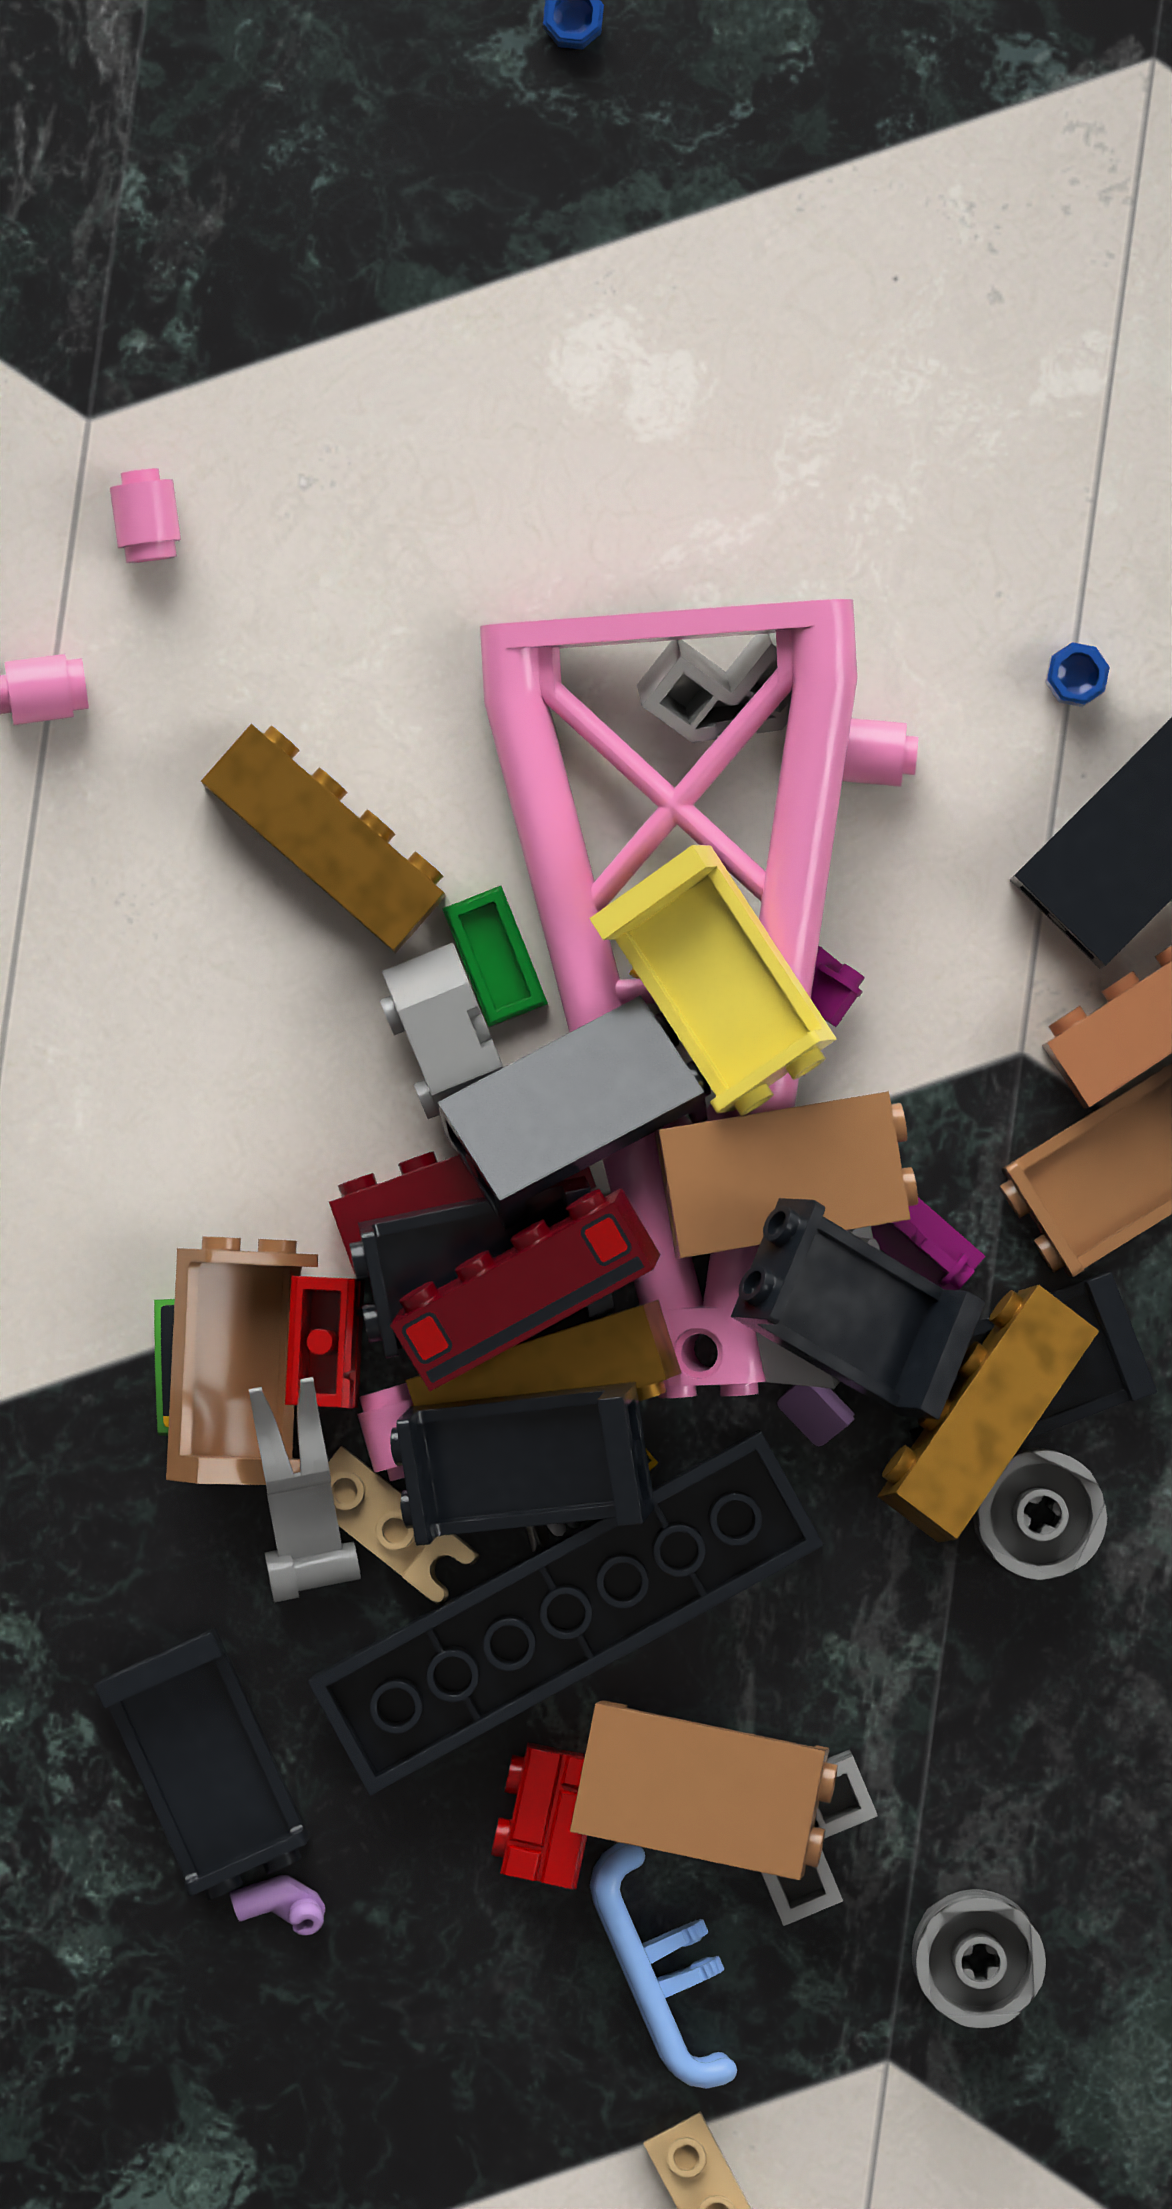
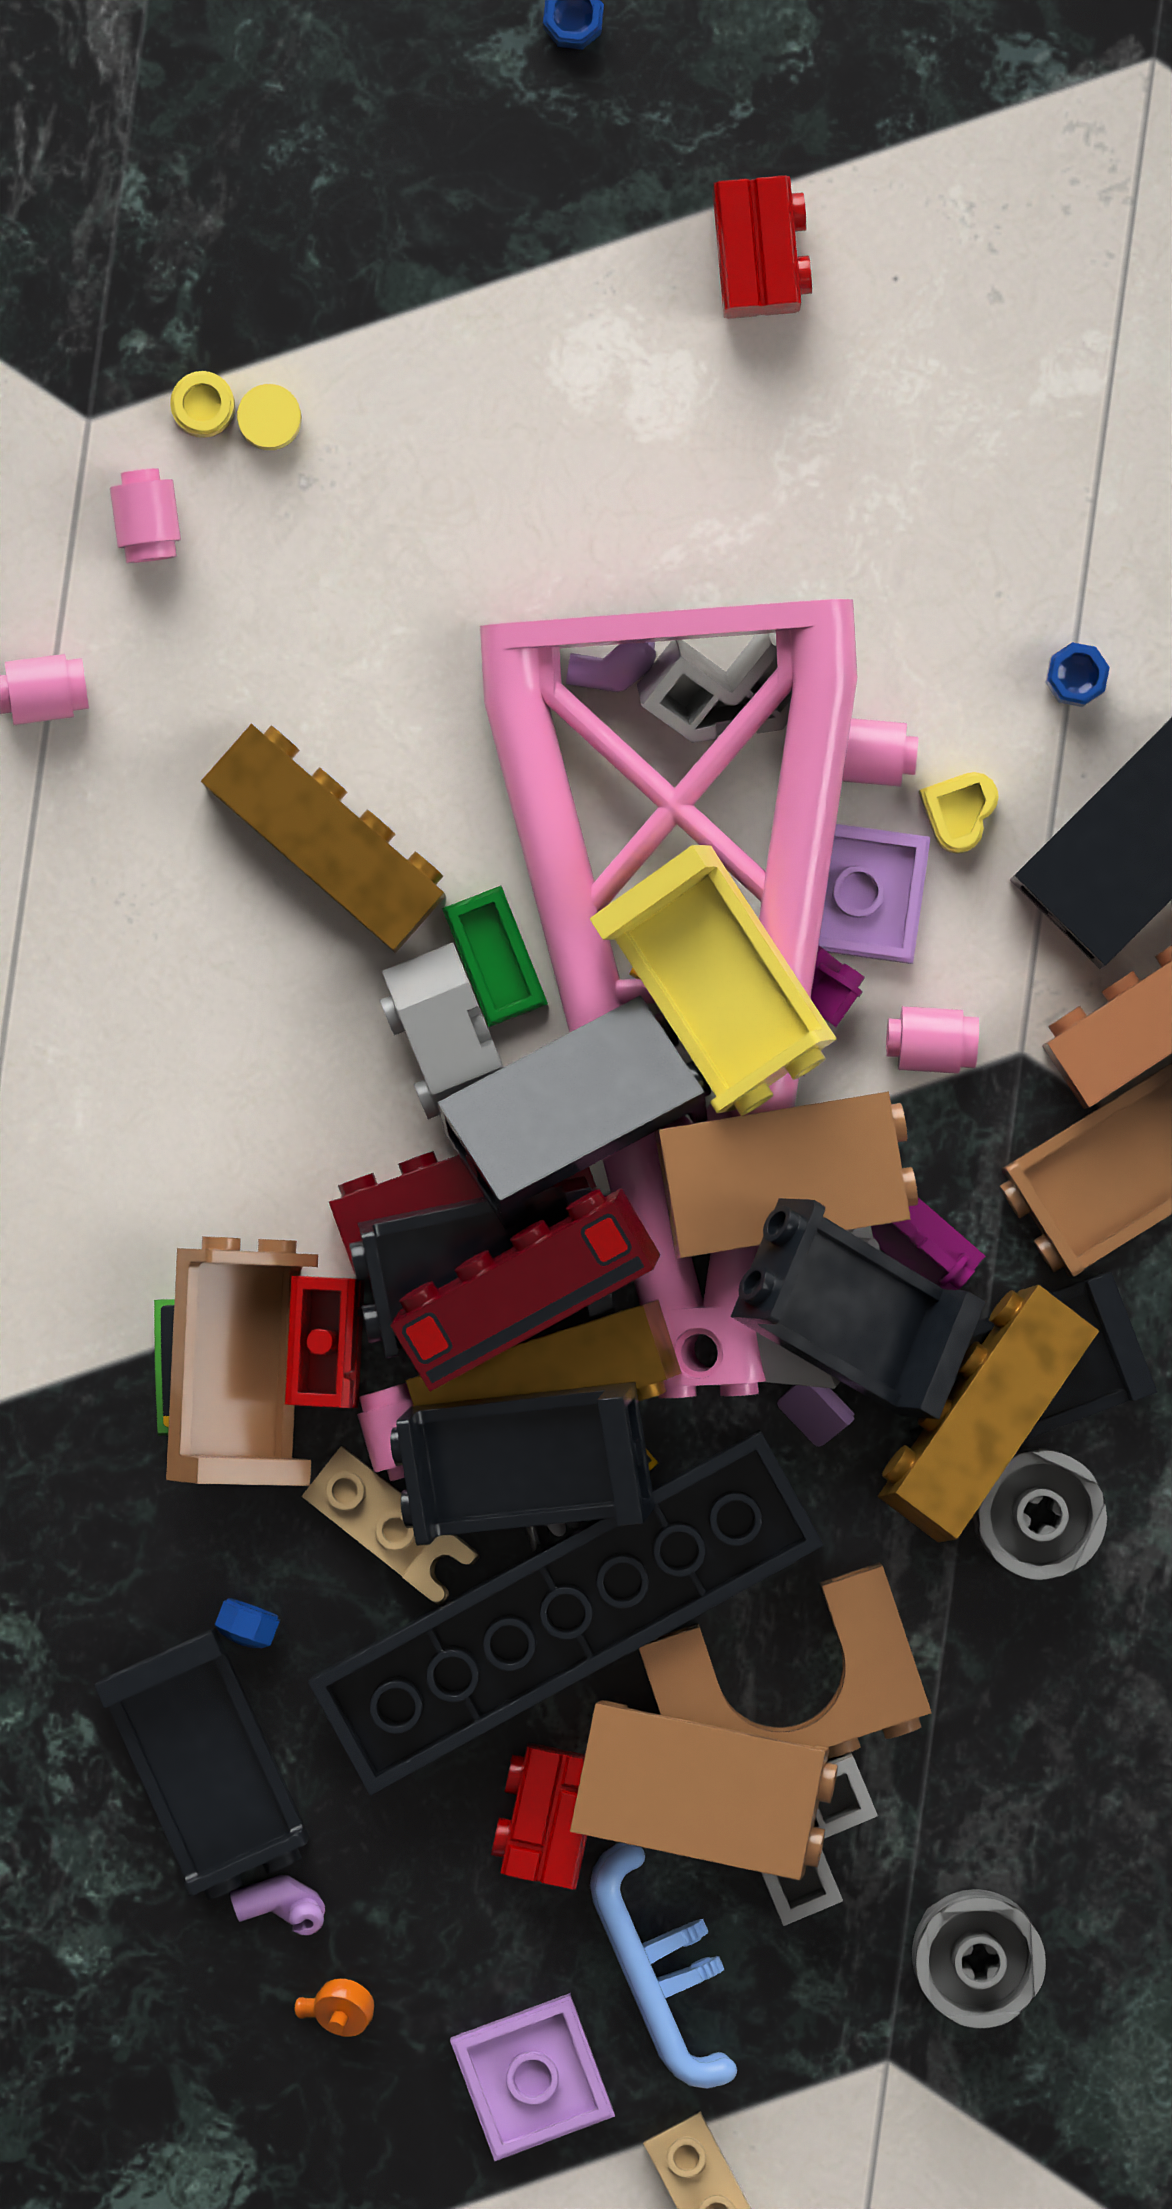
(202, 404): none -> light yellow tile
(247, 1624): none -> blue tile
(269, 417): none -> light yellow tile
(301, 1503): light grey flag -> none
(339, 2007): none -> orange piece
(532, 2077): none -> lavender tile
(614, 671): none -> lavender arm
(758, 246): none -> red brick
(874, 894): none -> lavender tile
(875, 1688): none -> medium nougat arch
(933, 1040): none -> bright pink brick
(958, 810): none -> light yellow tile

